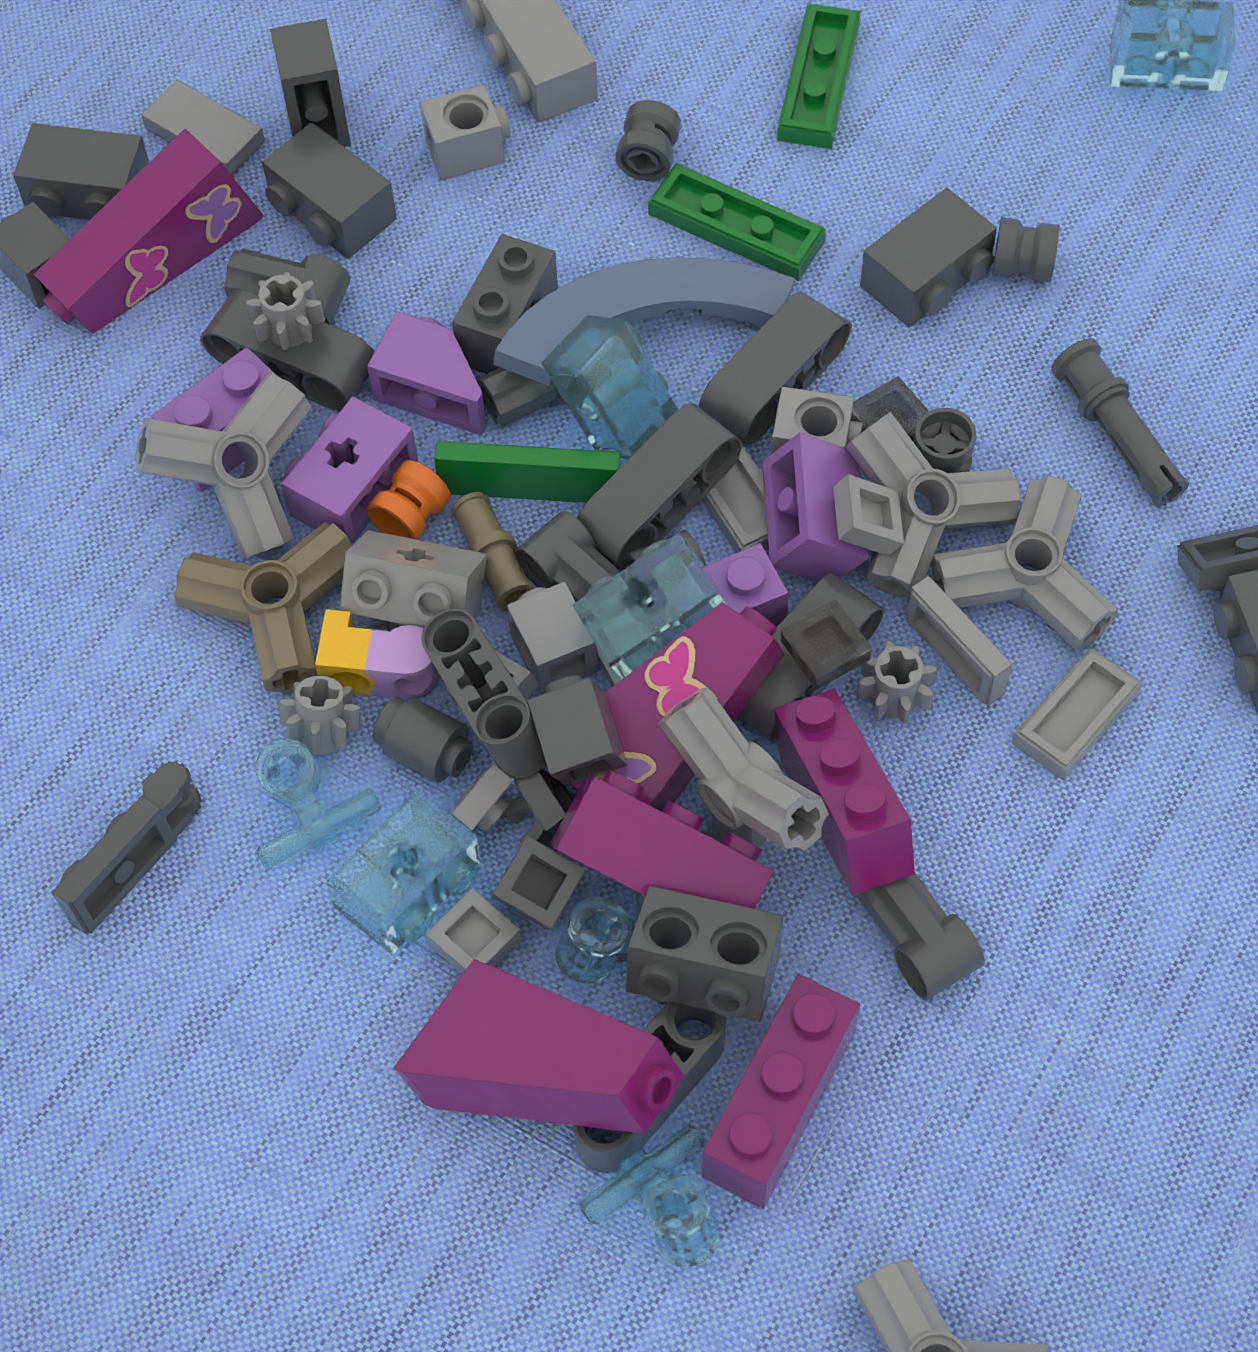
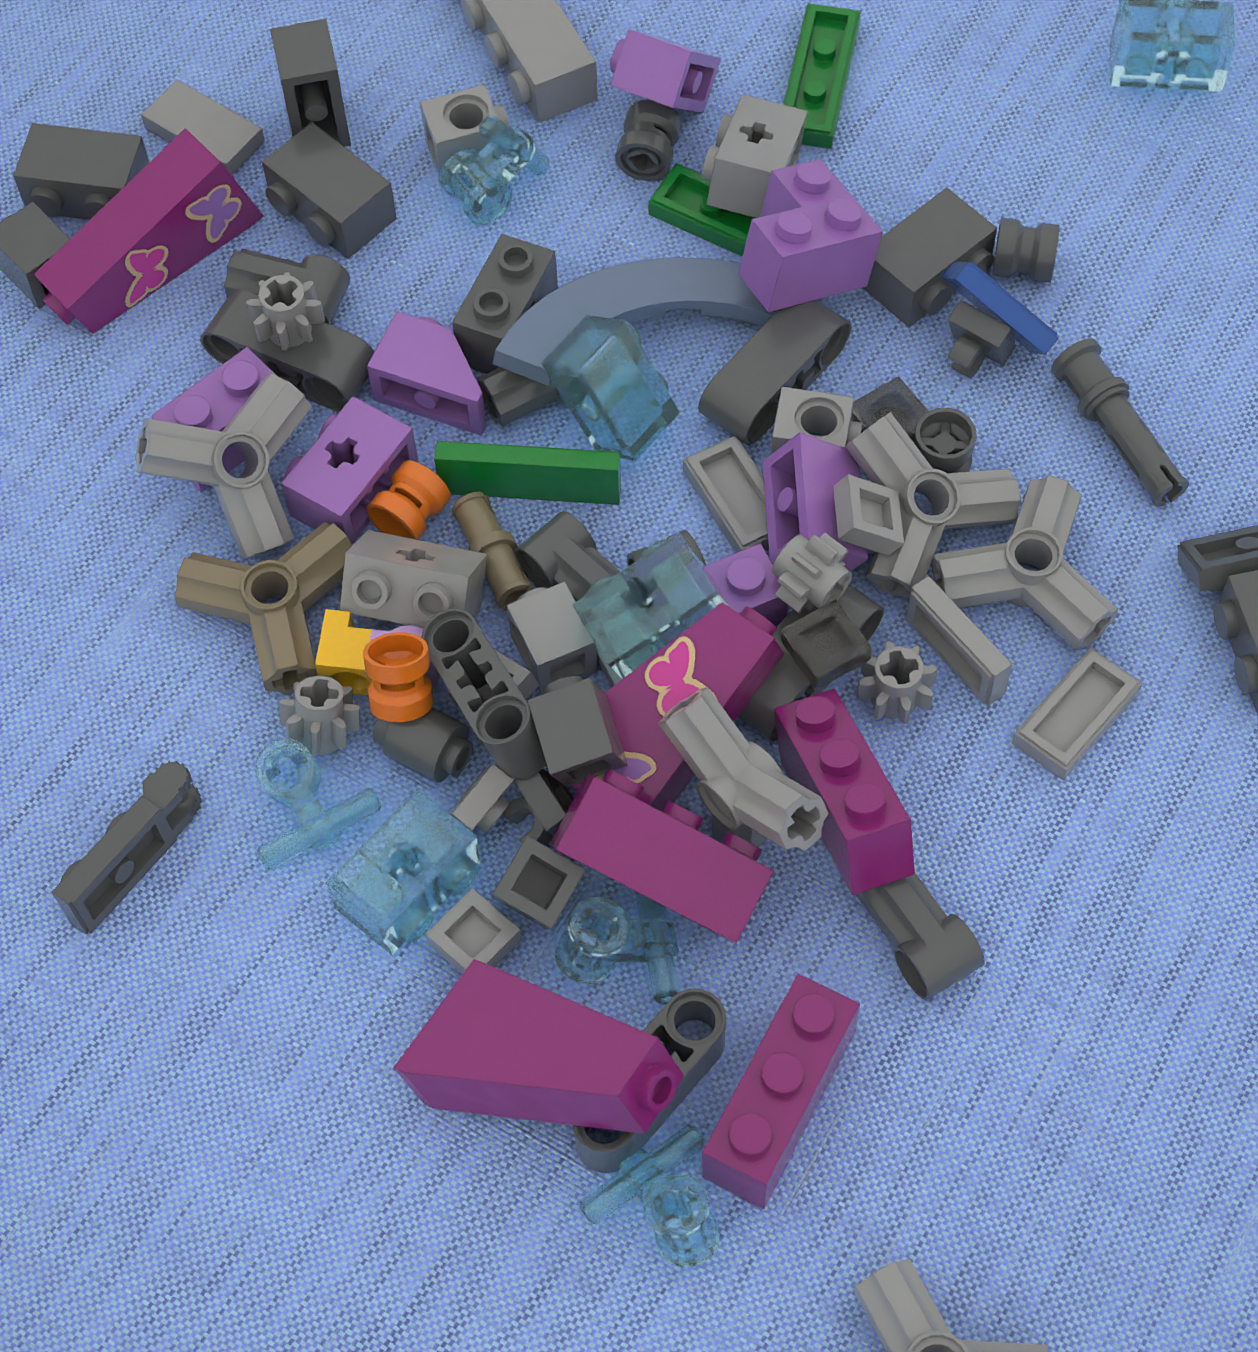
(399, 681): none -> orange wheel
(491, 170): none -> clear light blue piece
(659, 483): dark grey beam -> none
(663, 71): none -> medium lavender brick
(704, 953): dark grey brick -> none
(747, 149): none -> light grey brick
(808, 239): none -> medium lavender brick
(811, 572): none -> light grey gear
(977, 338): none -> dark grey tile
(999, 304): none -> blue tile

